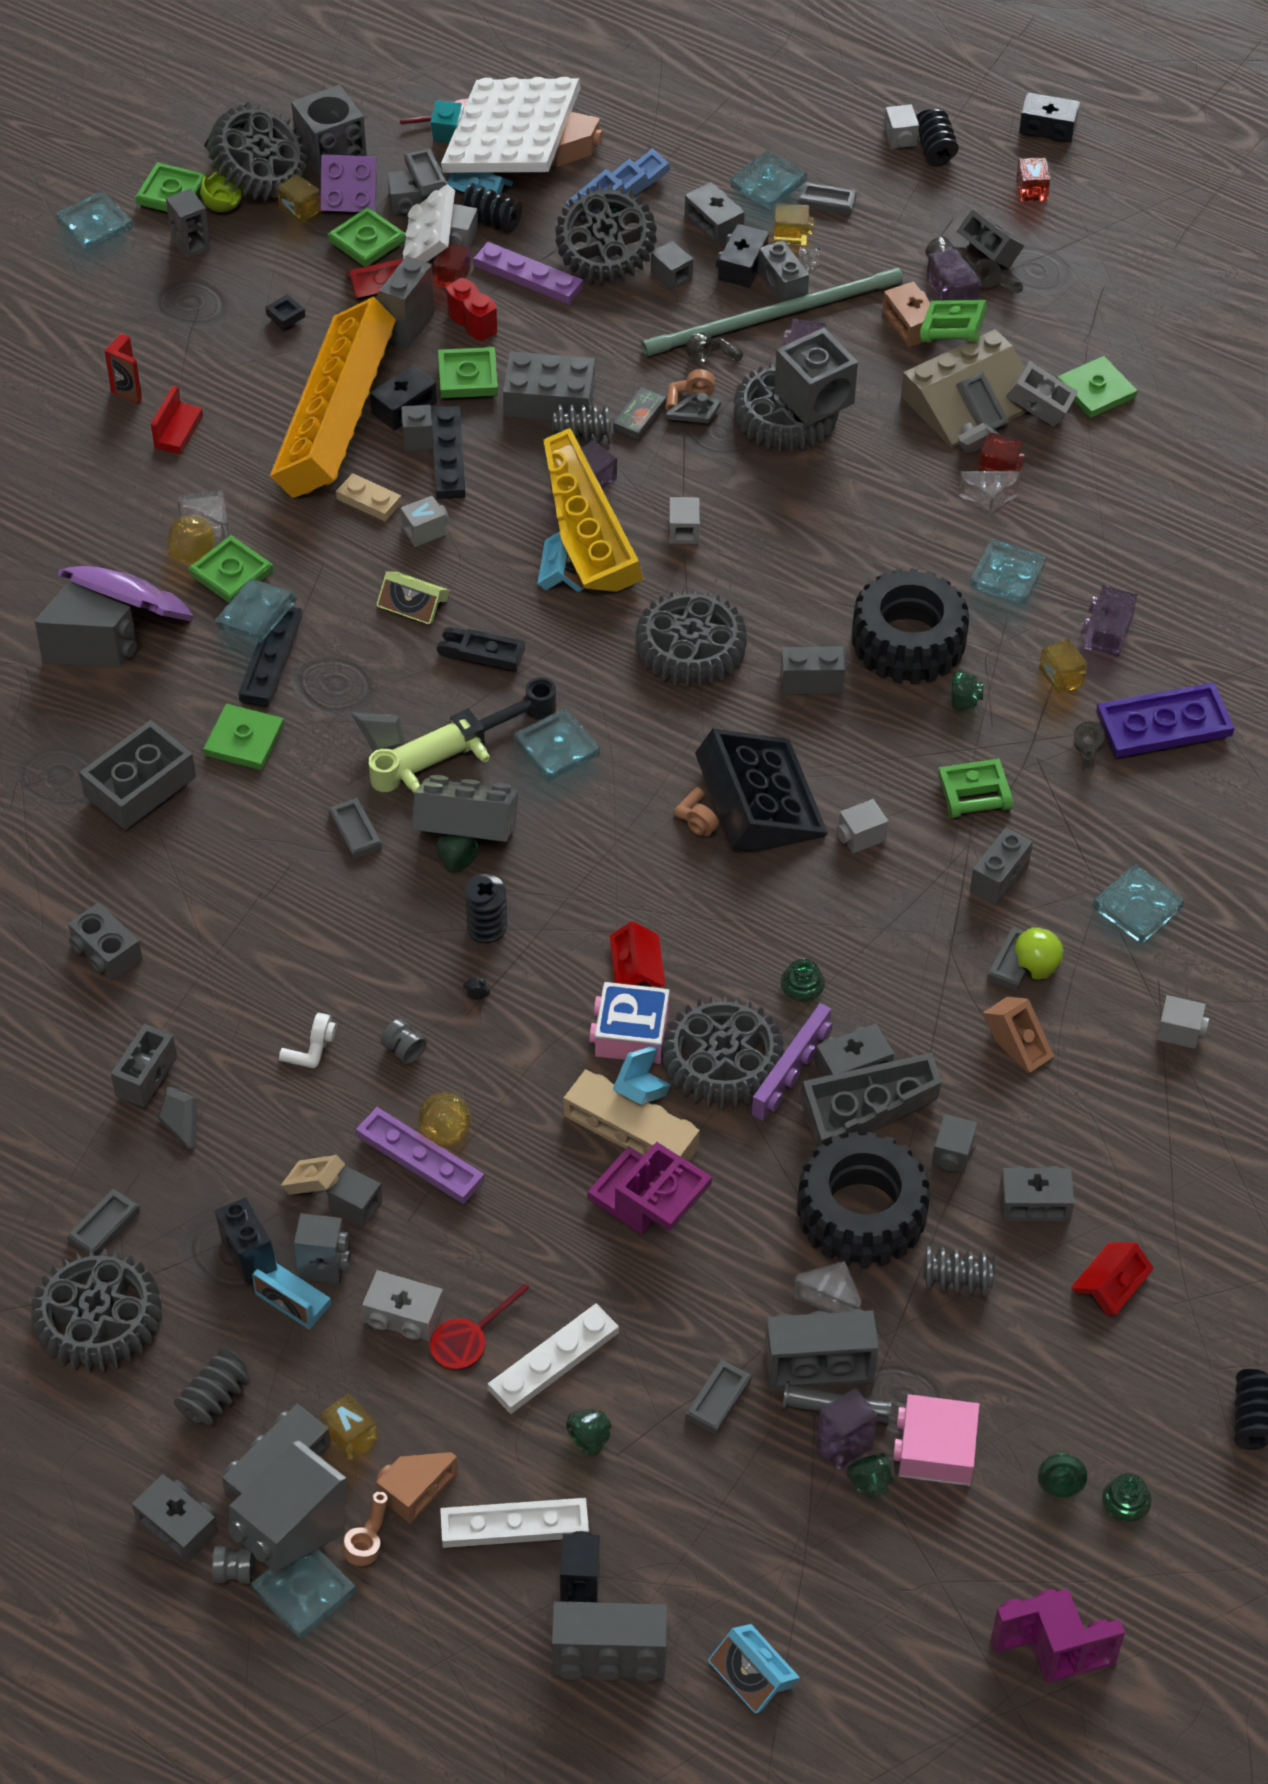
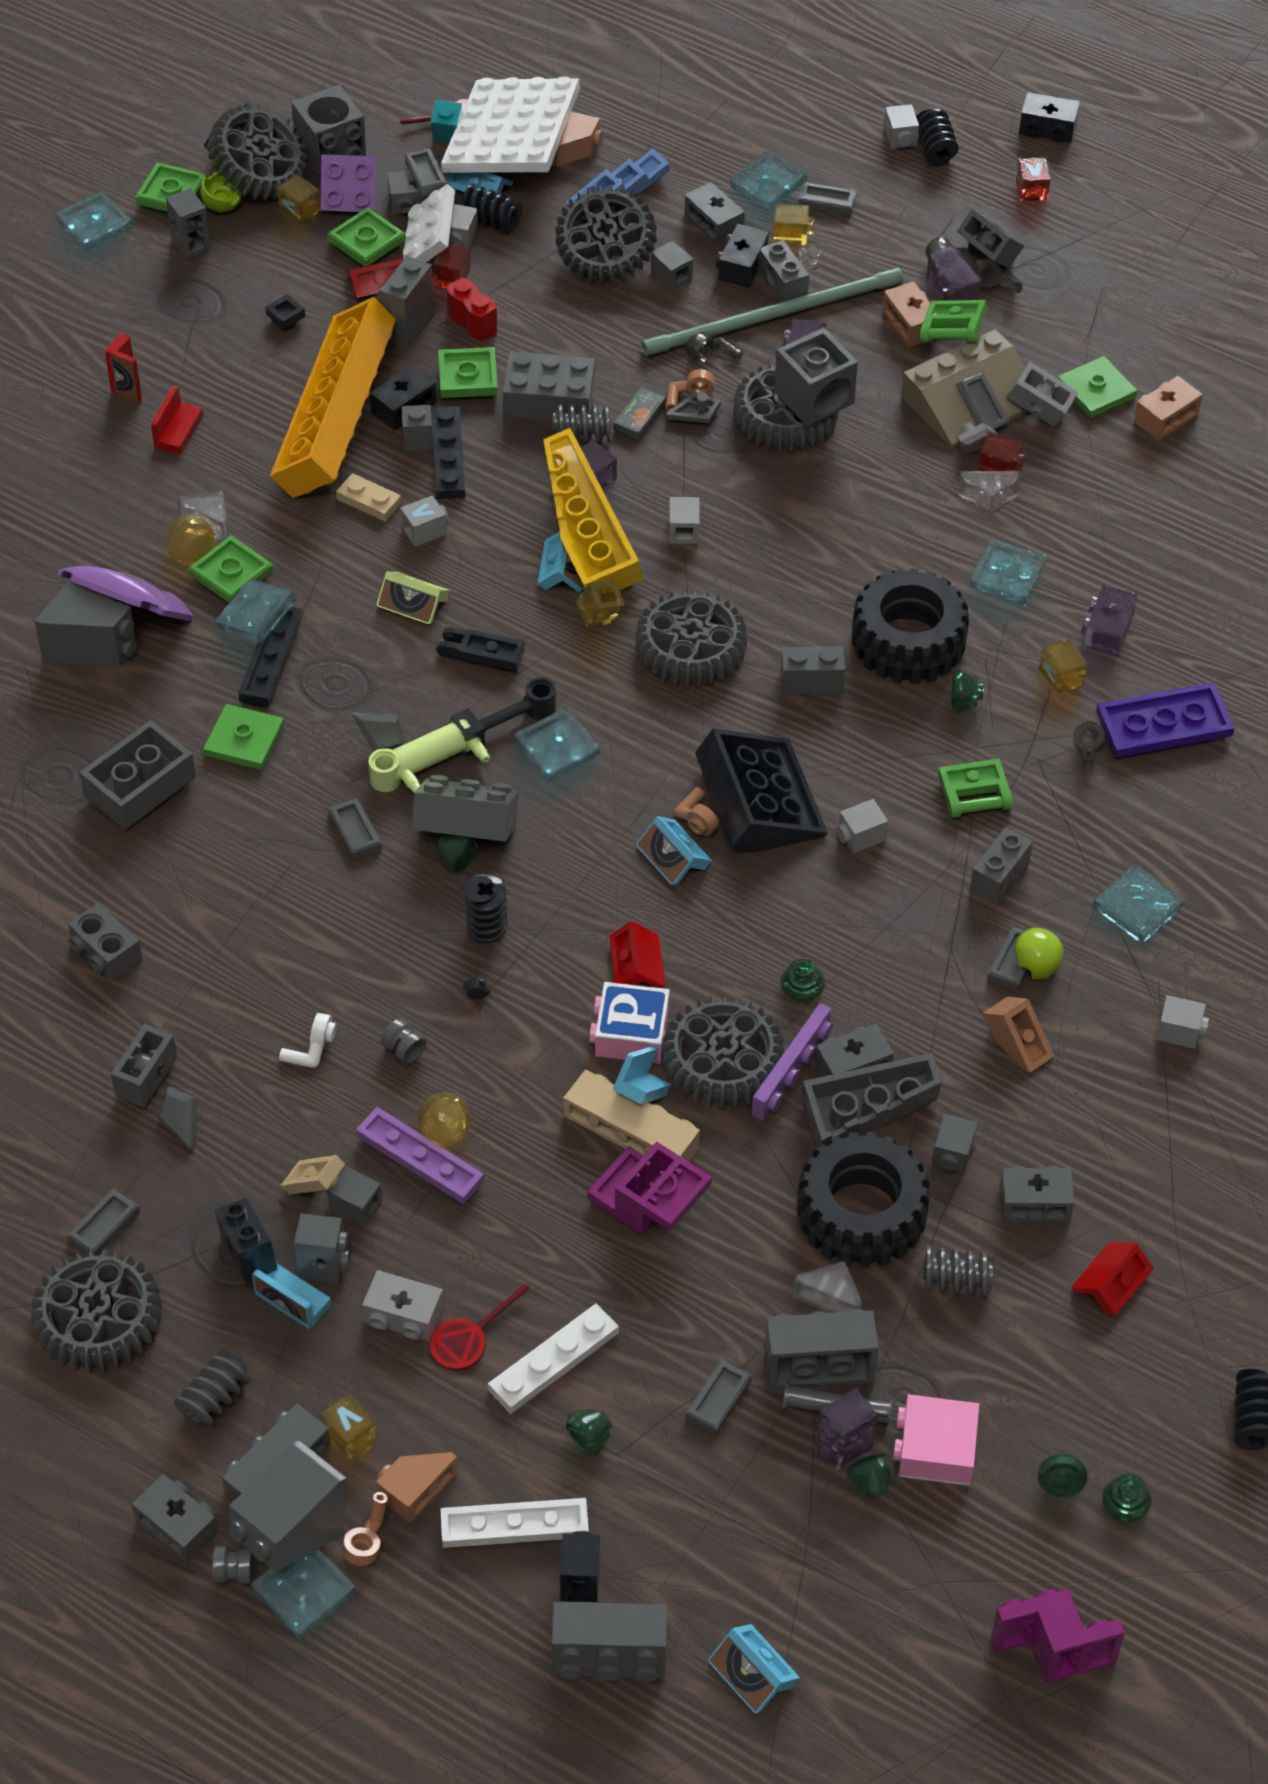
(528, 273): medium lavender plate -> none
(600, 603): none -> clear yellow brick
(671, 849): none -> panel
(1167, 407): none -> nougat brick

